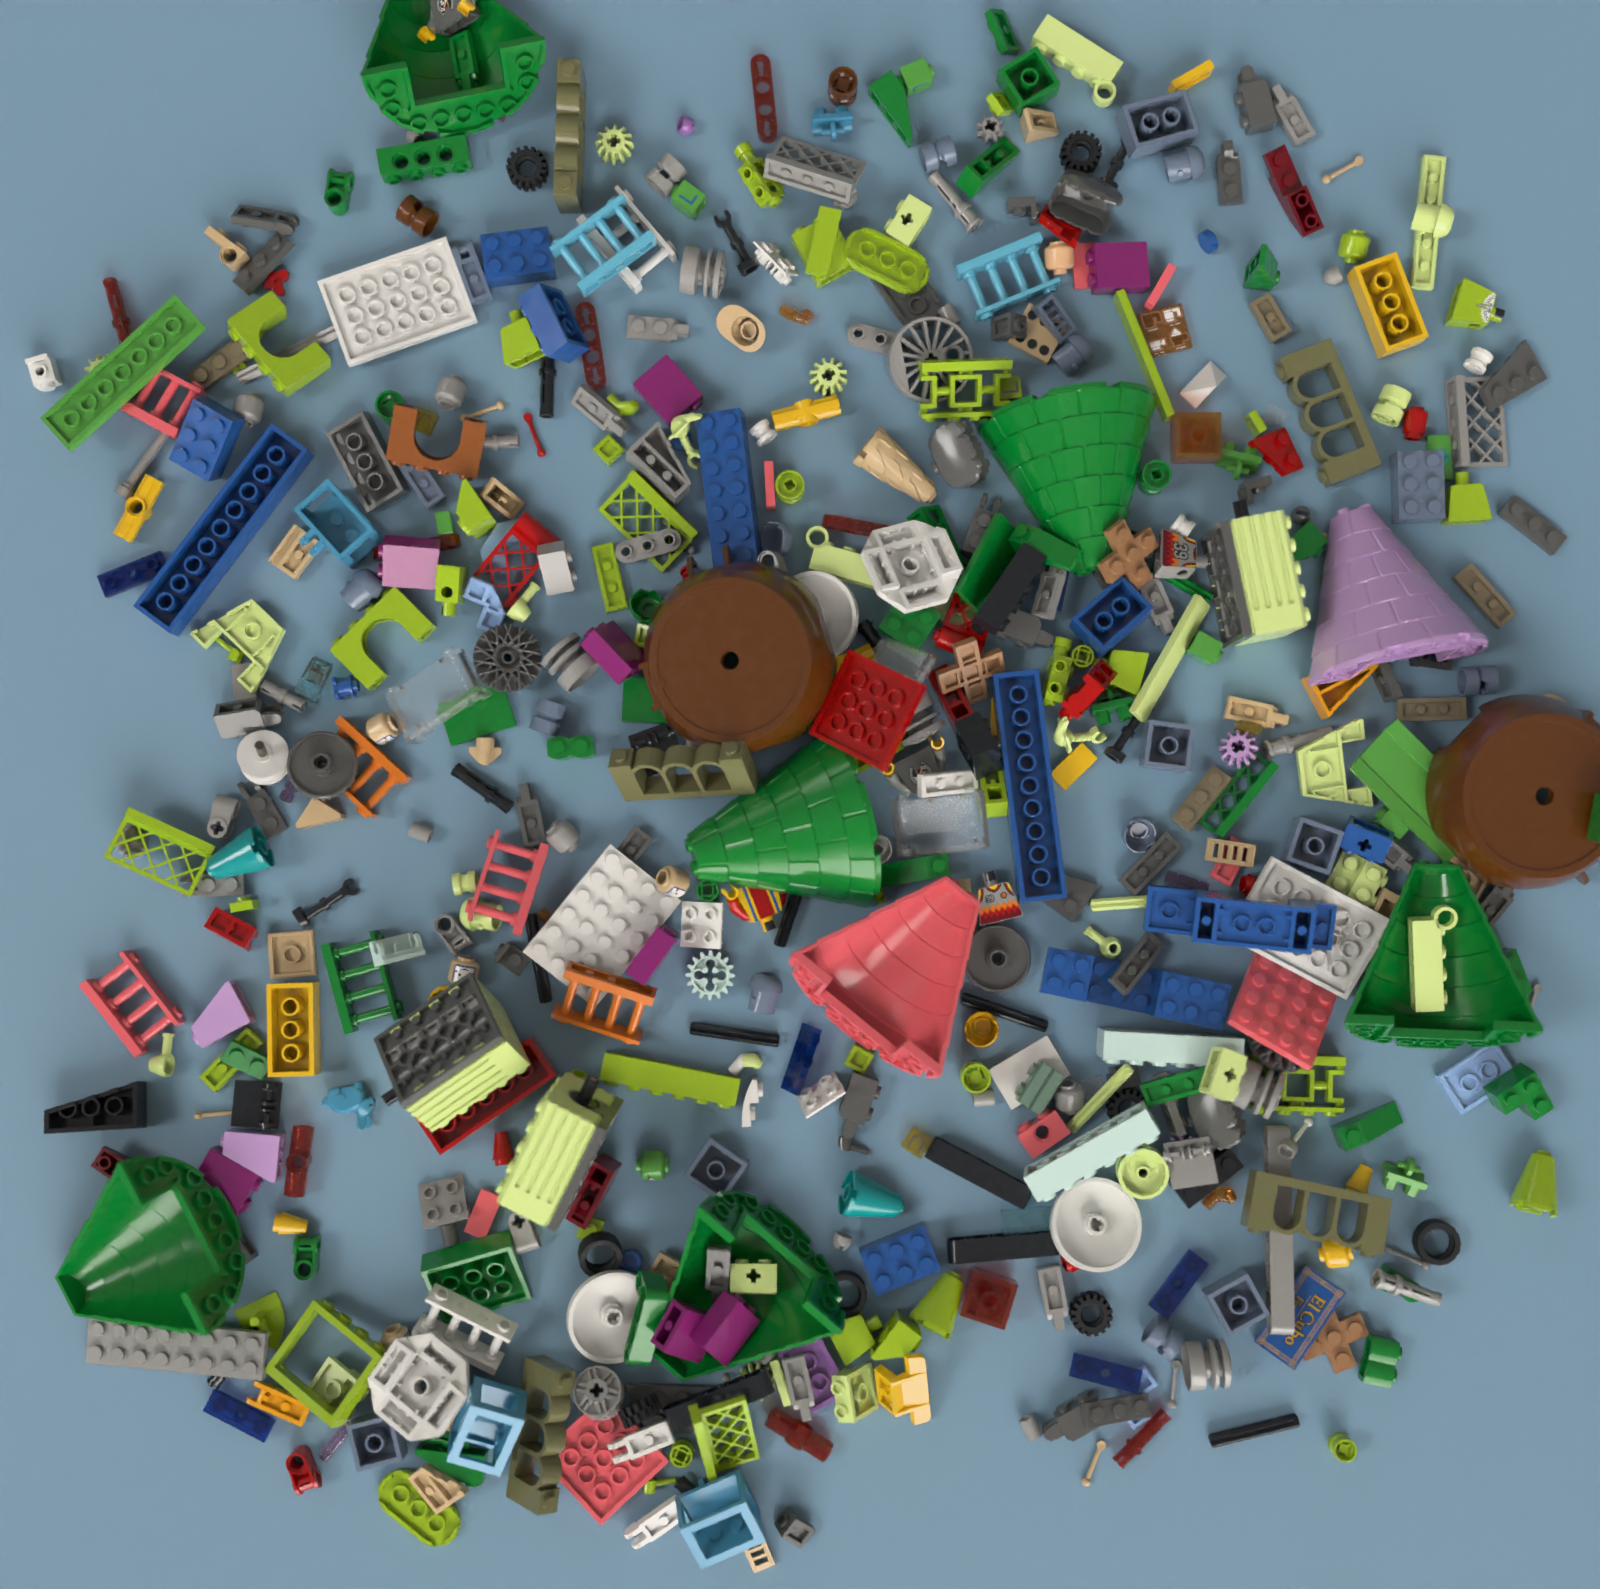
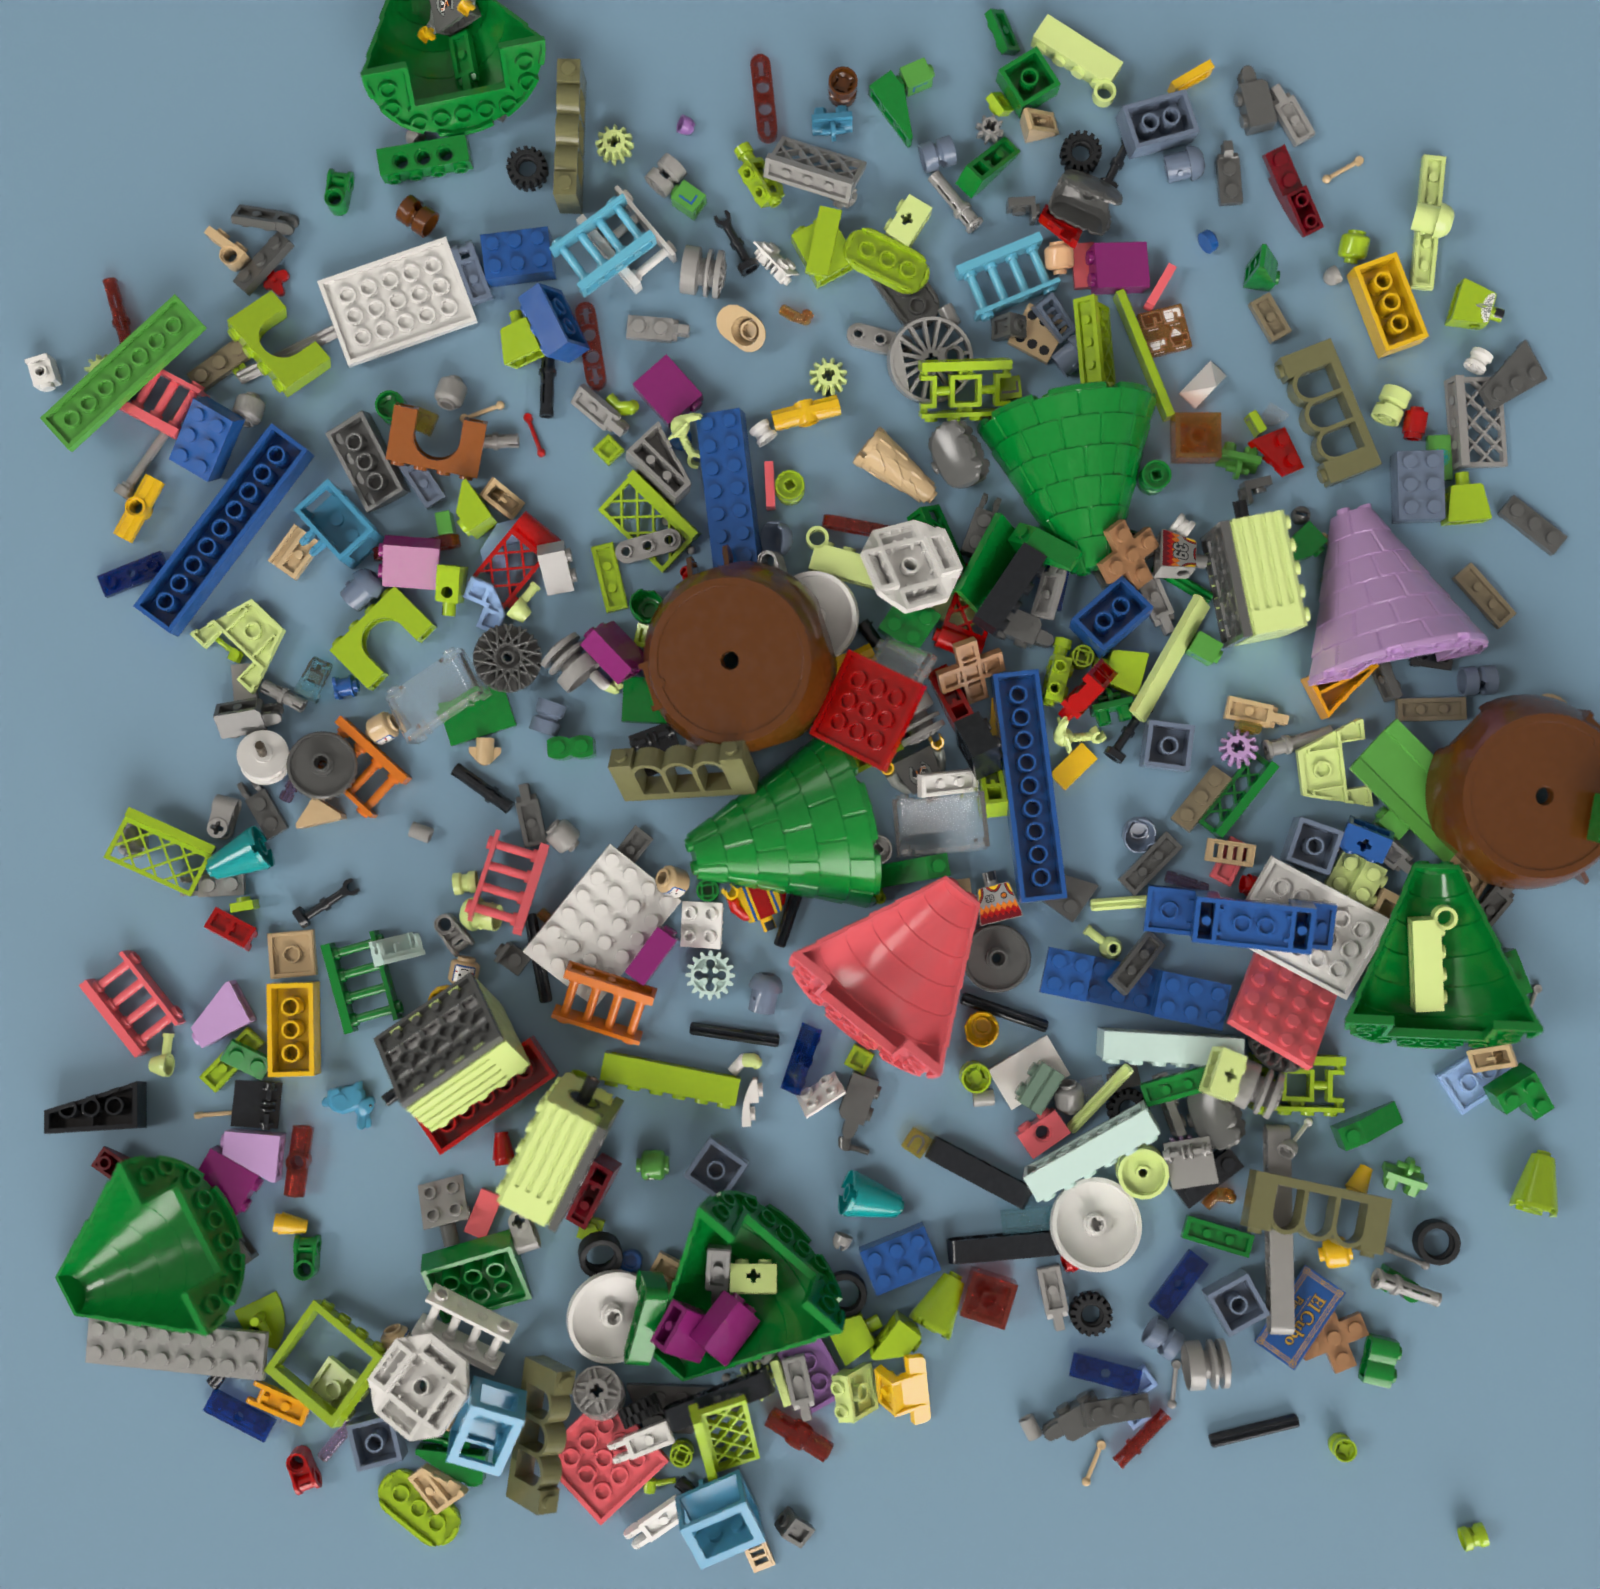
(604, 684): none -> white arm
(1094, 340): none -> lime fence
(1217, 1236): none -> green plate
(1473, 1536): none -> lime wheel
(1491, 1058): none -> tan slope

